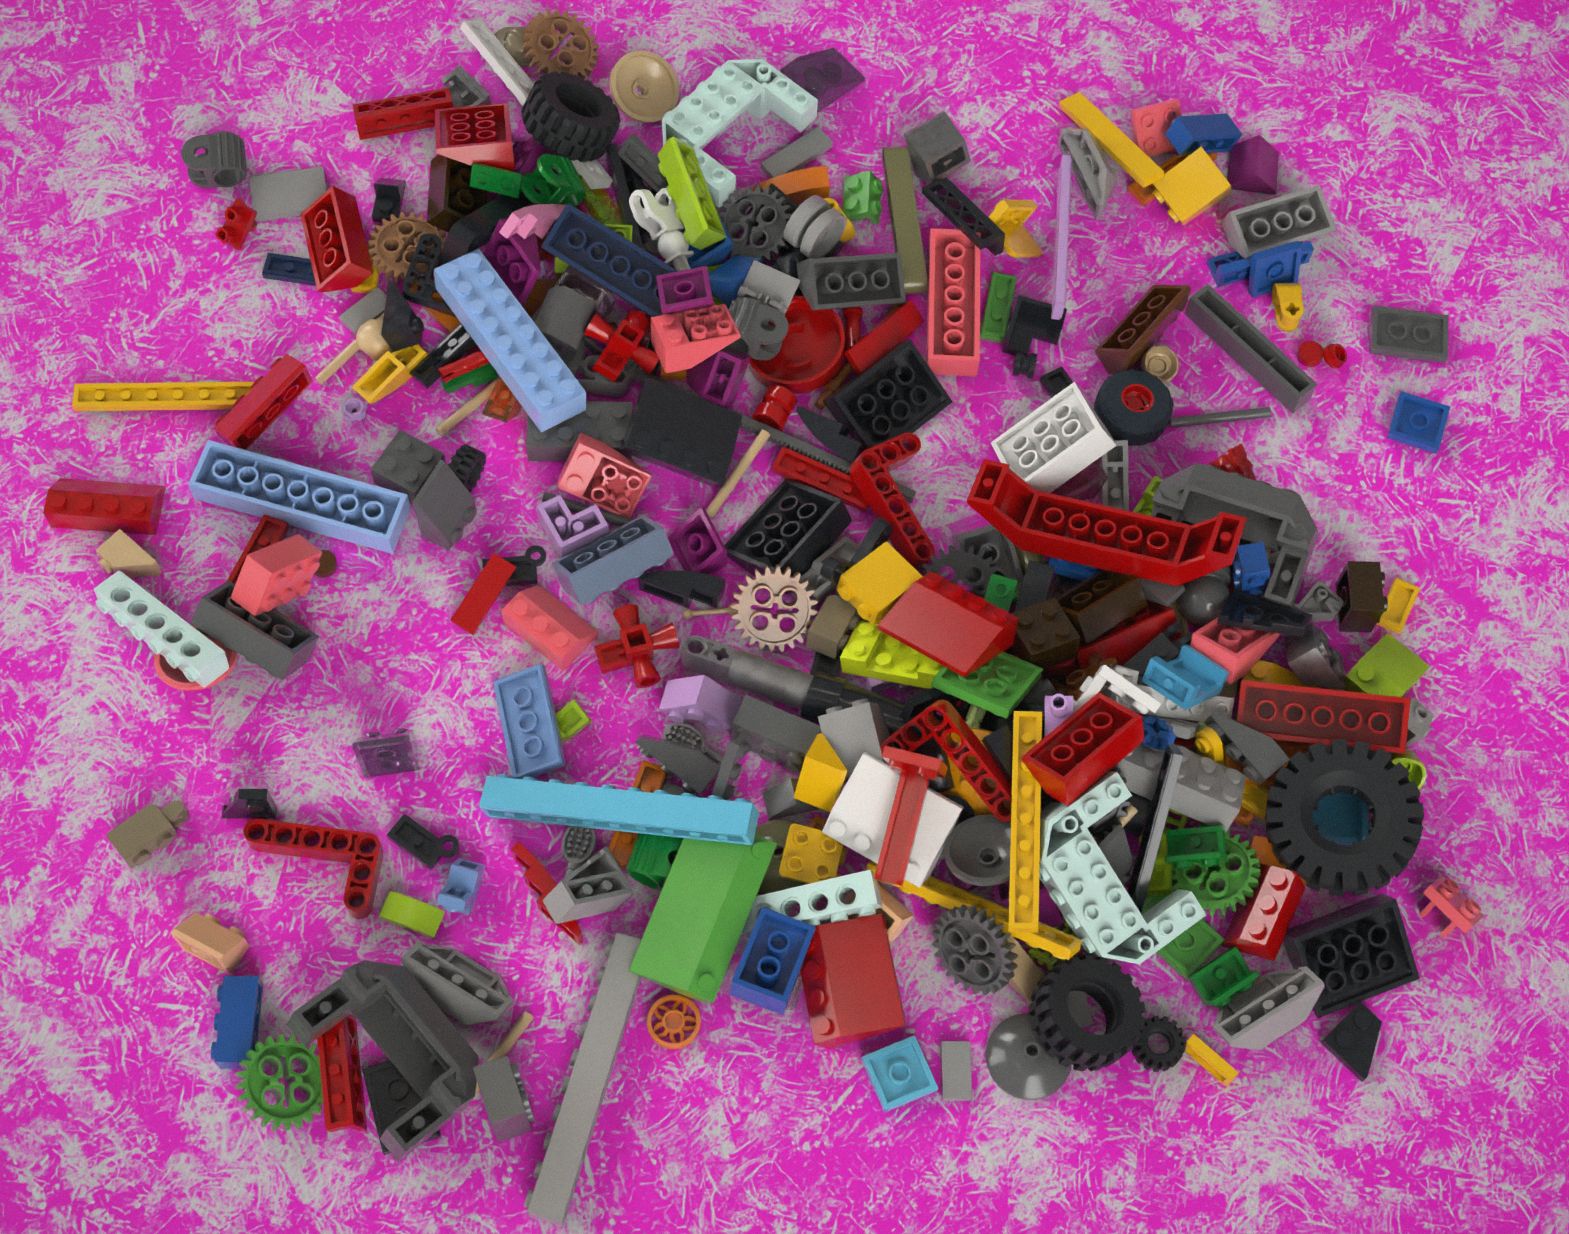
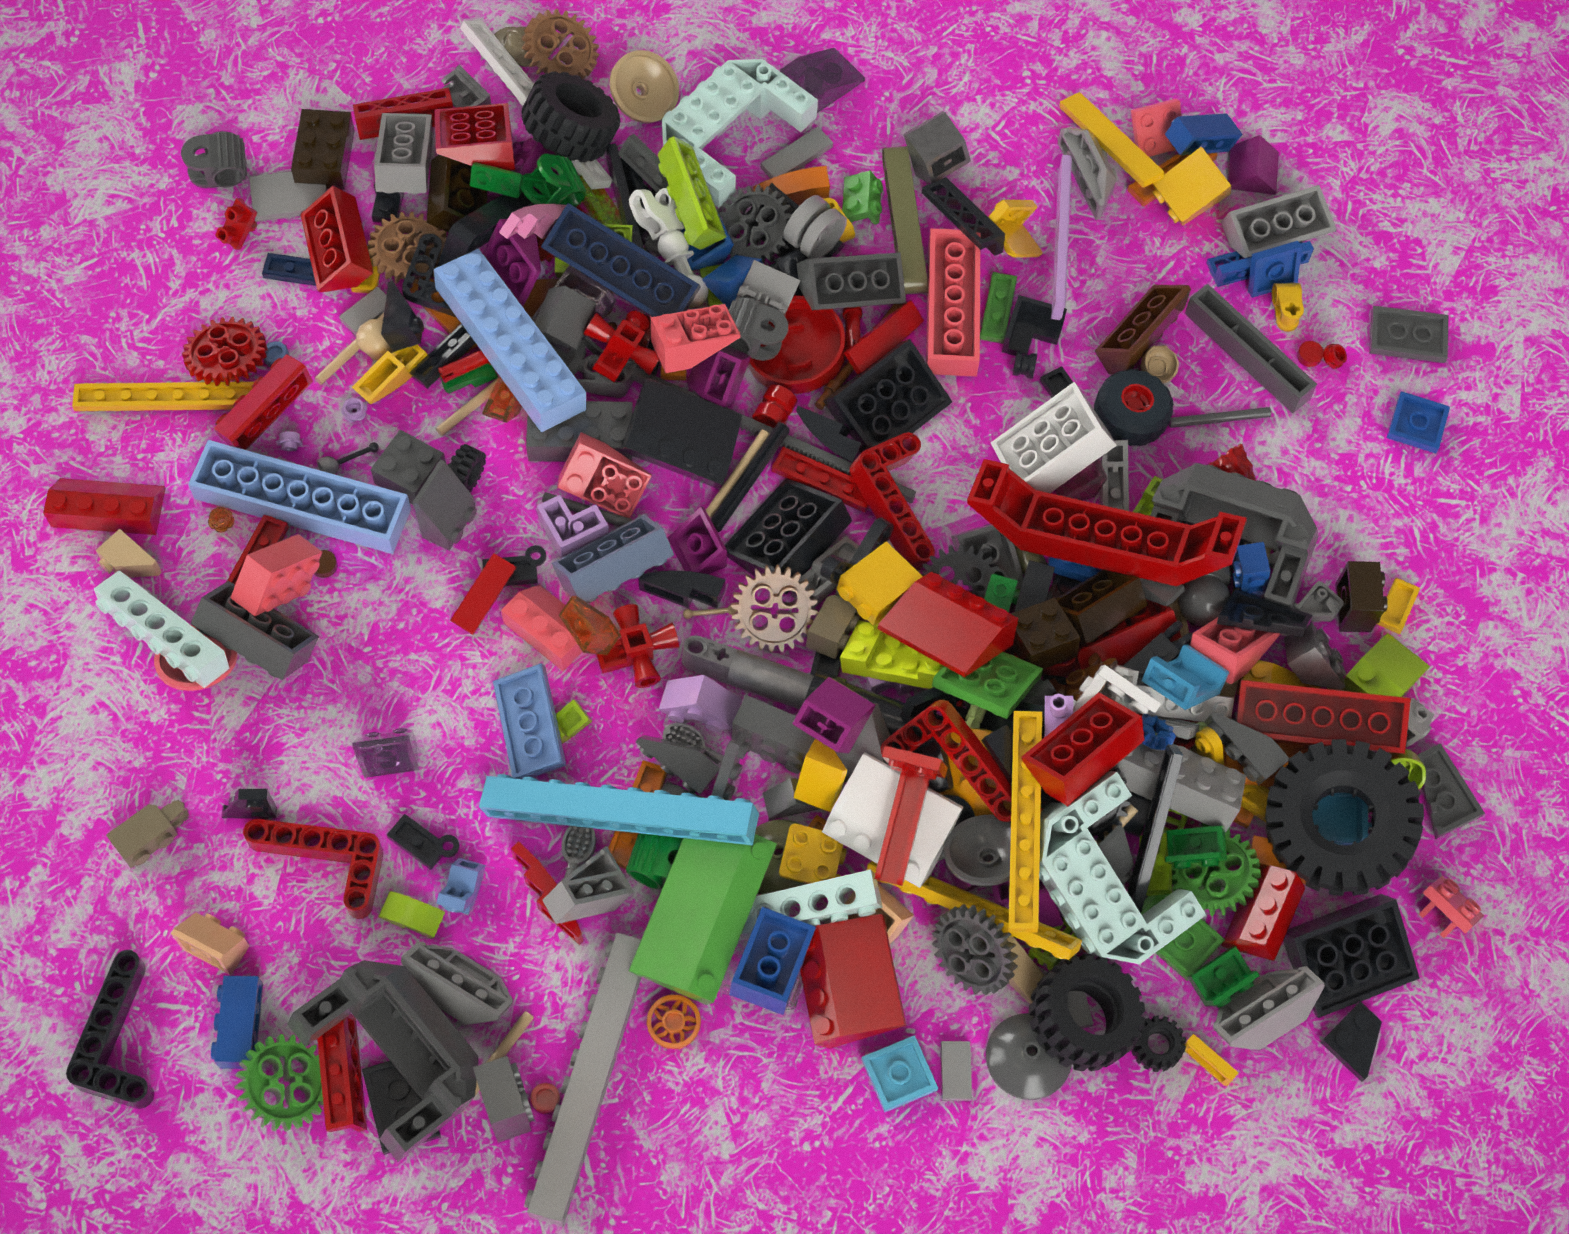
(108, 1035): none -> black beam
(220, 513): none -> clear orange plate
(224, 351): none -> red gear
(275, 351): none -> medium blue tile
(289, 441): none -> lavender plate
(323, 148): none -> dark brown brick
(331, 465): none -> hinge
(403, 153): none -> light grey brick
(545, 1098): none -> red tile
(589, 627): none -> clear orange slope
(685, 290): magenta slope -> none
(749, 476): none -> black axle
(834, 715): none -> magenta slope
(1446, 793): none -> dark grey wing

